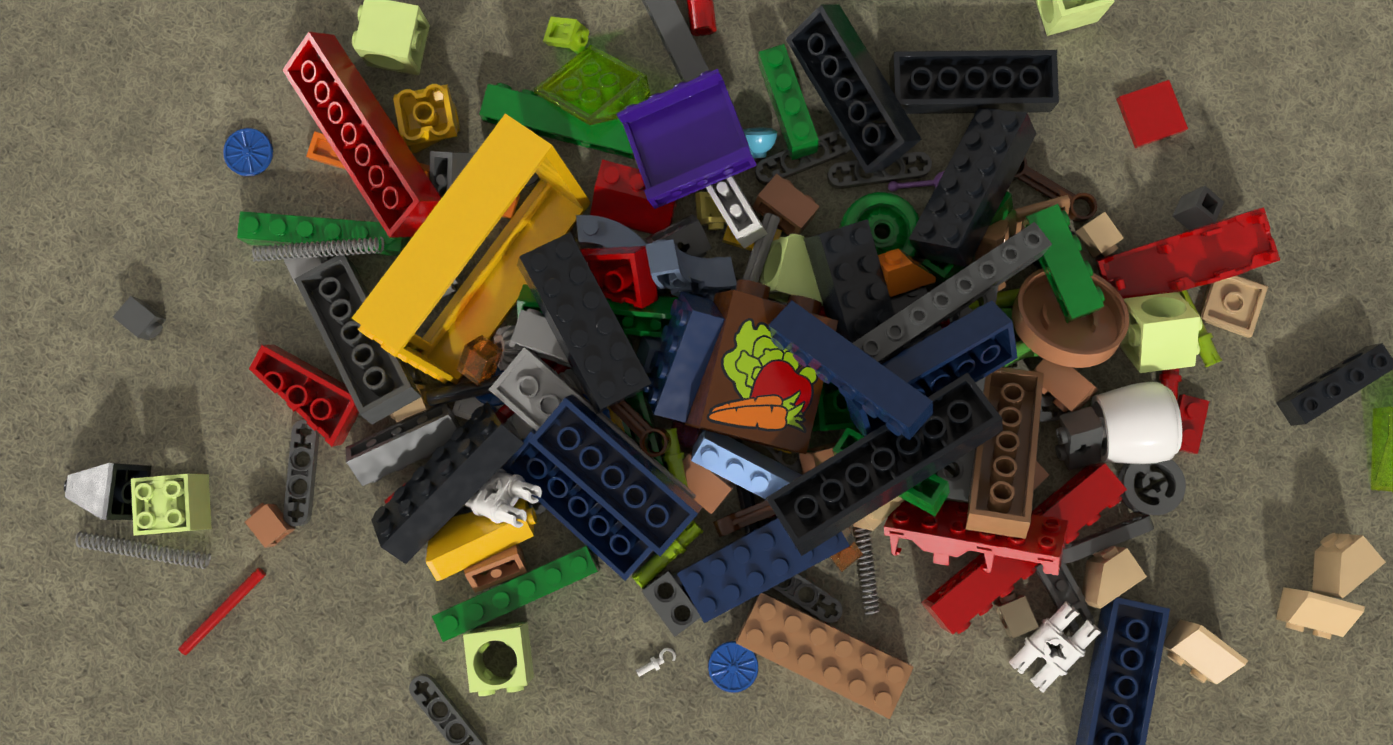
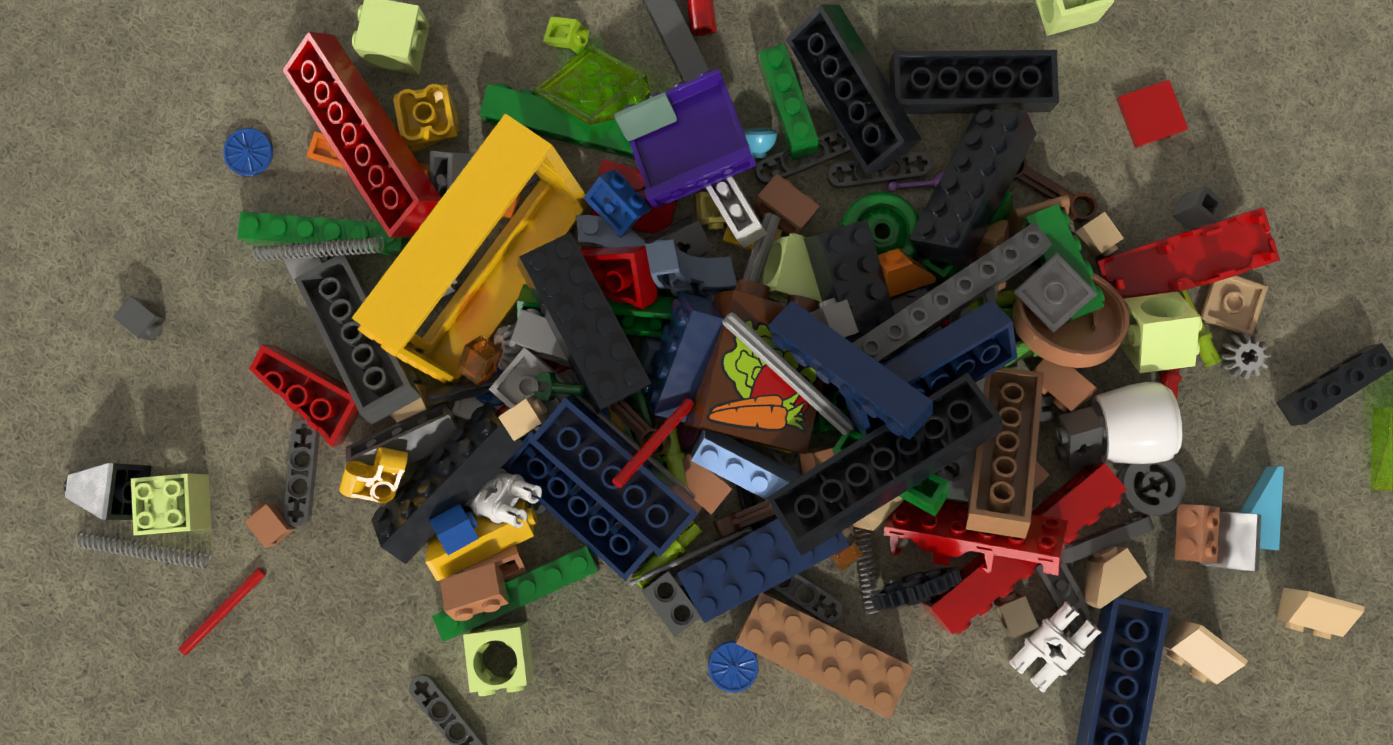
(364, 480): none -> yellow piece
(455, 528): none -> blue brick
(474, 592): none -> nougat brick
(524, 417): none -> tan brick
(555, 387): none -> dark green bar
(616, 202): none -> blue bracket
(646, 116): none -> sand green slope
(651, 445): none -> red bar
(655, 662): white hand -> none
(691, 555): none -> light grey piece
(788, 373): none -> light grey axle
(837, 316): none -> light grey brick
(915, 588): none -> black gear
(1055, 292): none -> flat silver tile
(1193, 418): red plate -> none
(1197, 533): none -> nougat brick
(1238, 542): none -> tile
(1251, 346): none -> light grey gear
(1267, 502): none -> medium azure slope
(1343, 564): tan slope -> none

